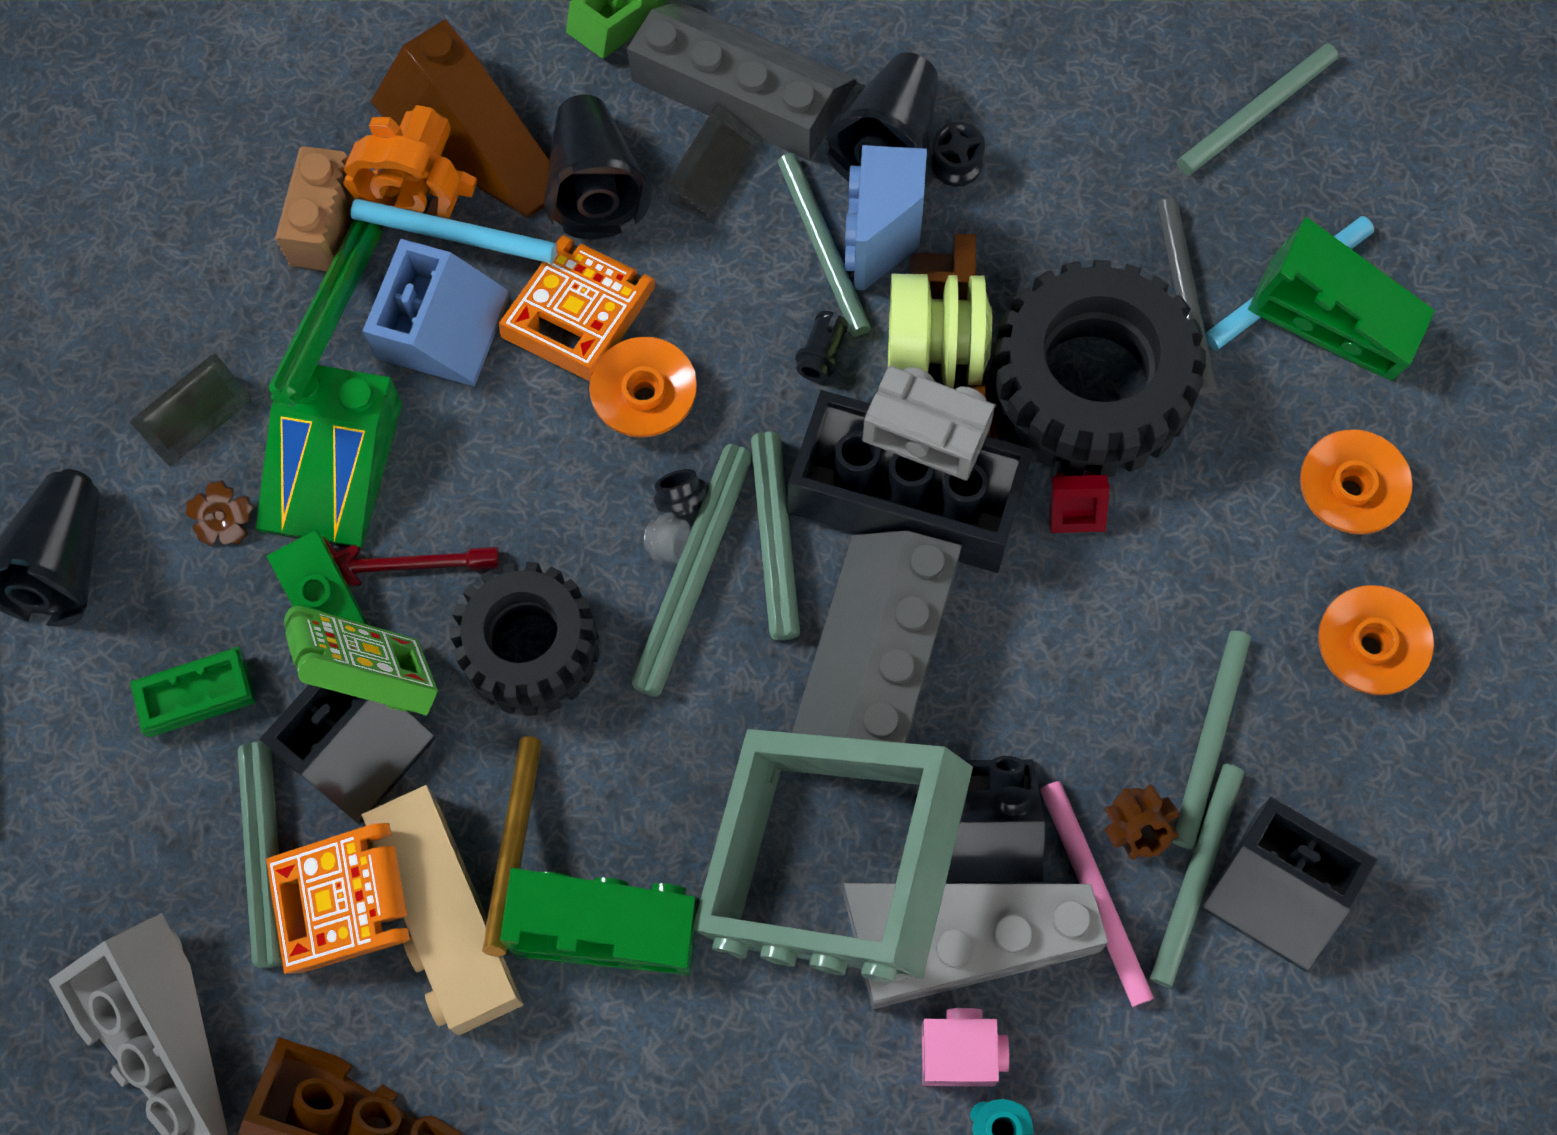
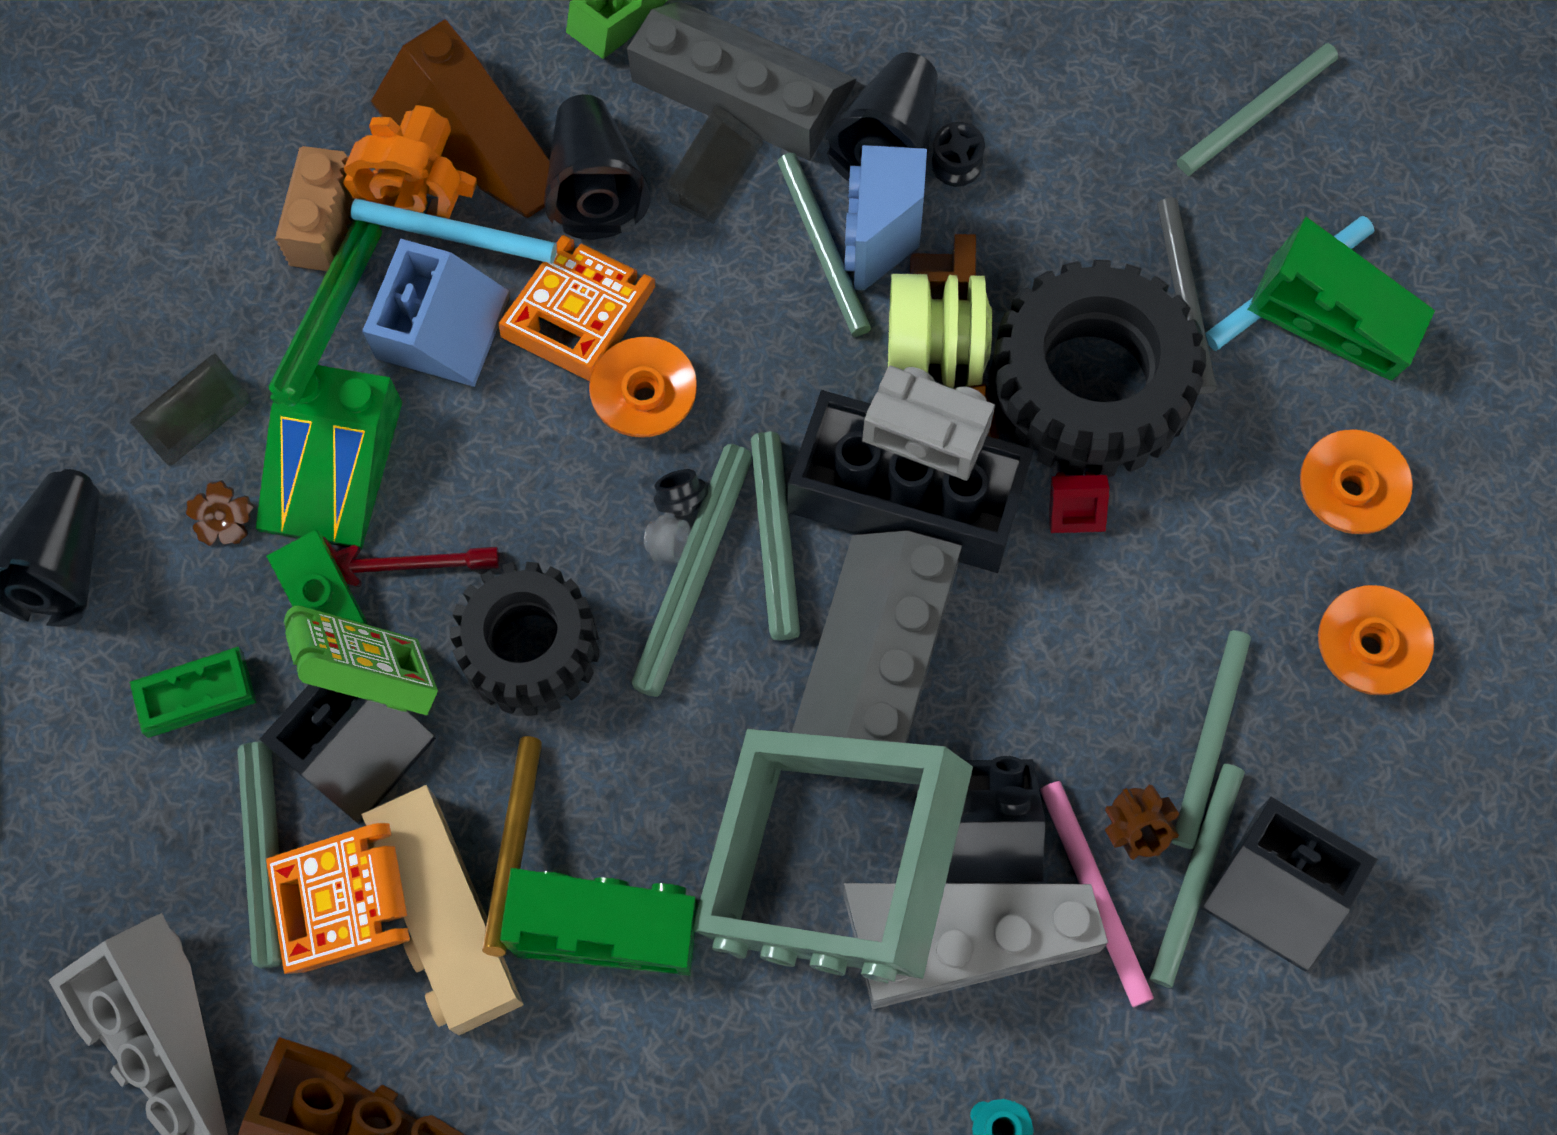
(818, 356): black pin -> none
(963, 1050): bright pink brick -> none

